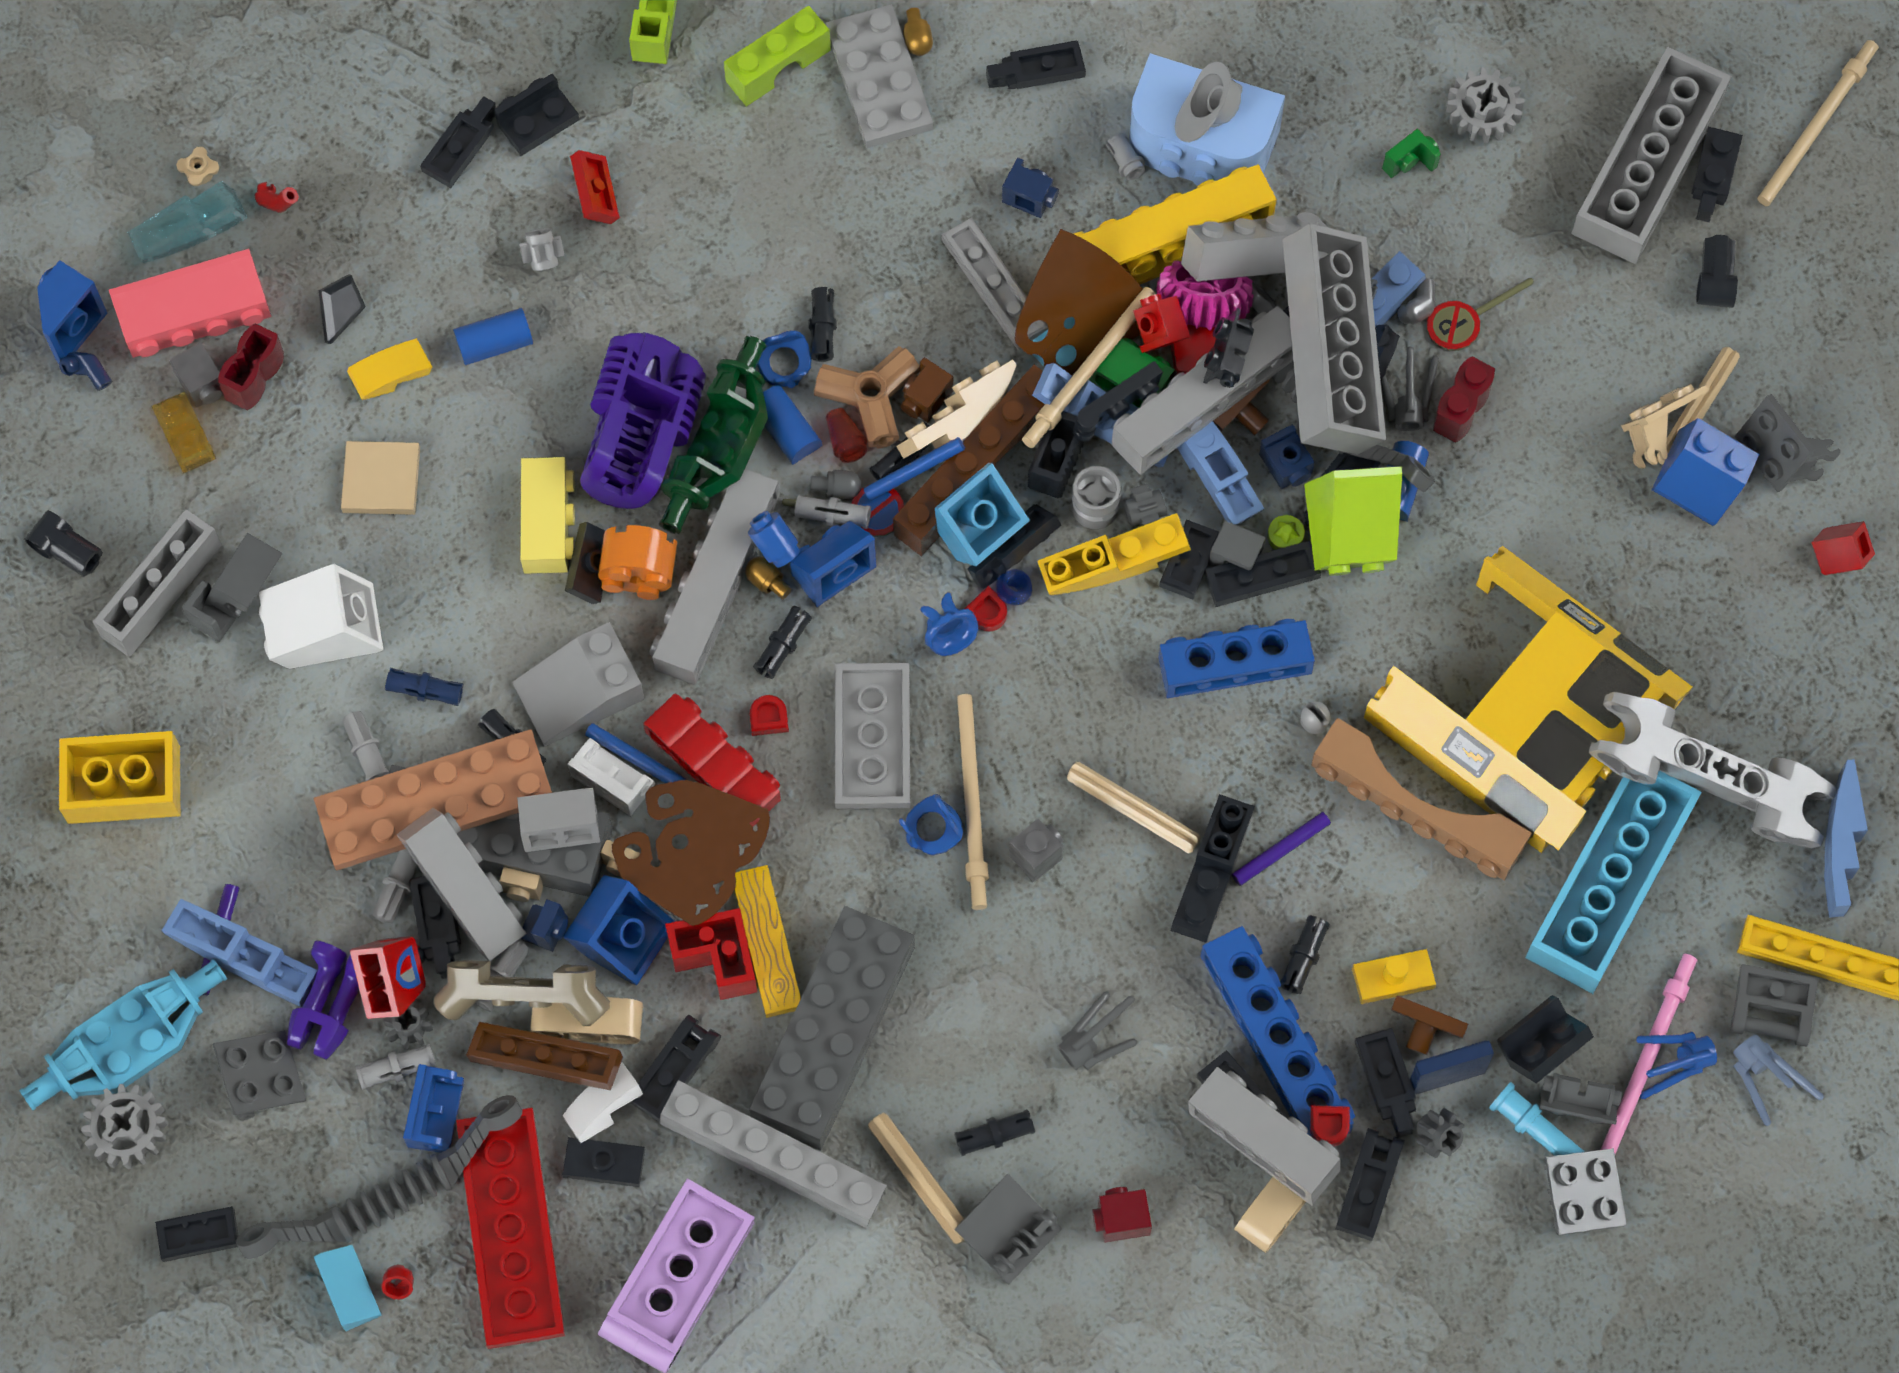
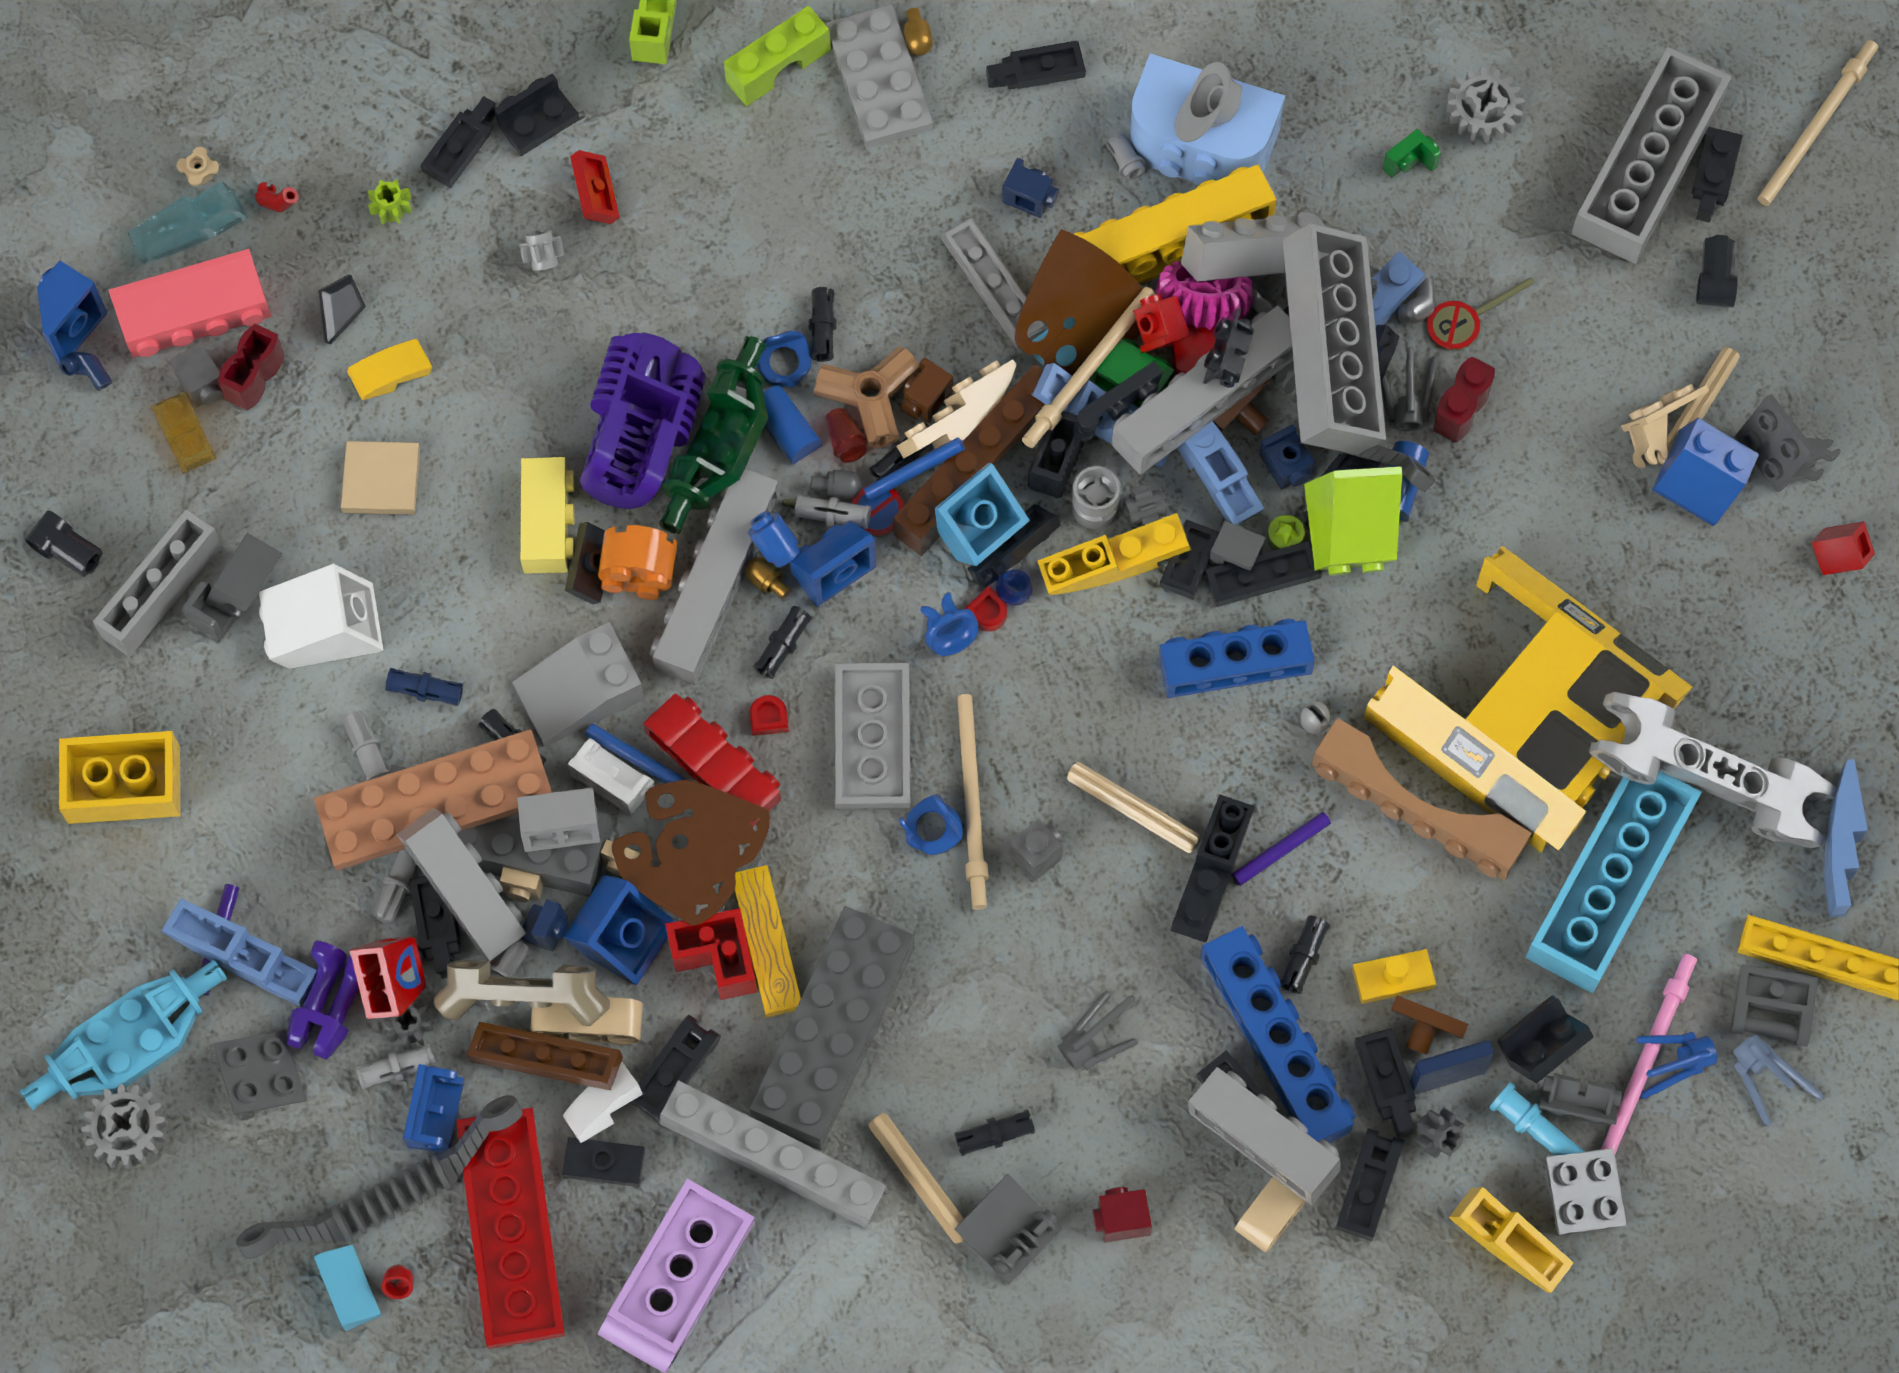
(197, 1234): black plate -> none
(389, 192): none -> lime gear
(493, 336): blue brick -> none
(1329, 1123): red tile -> none
(1511, 1239): none -> yellow slope

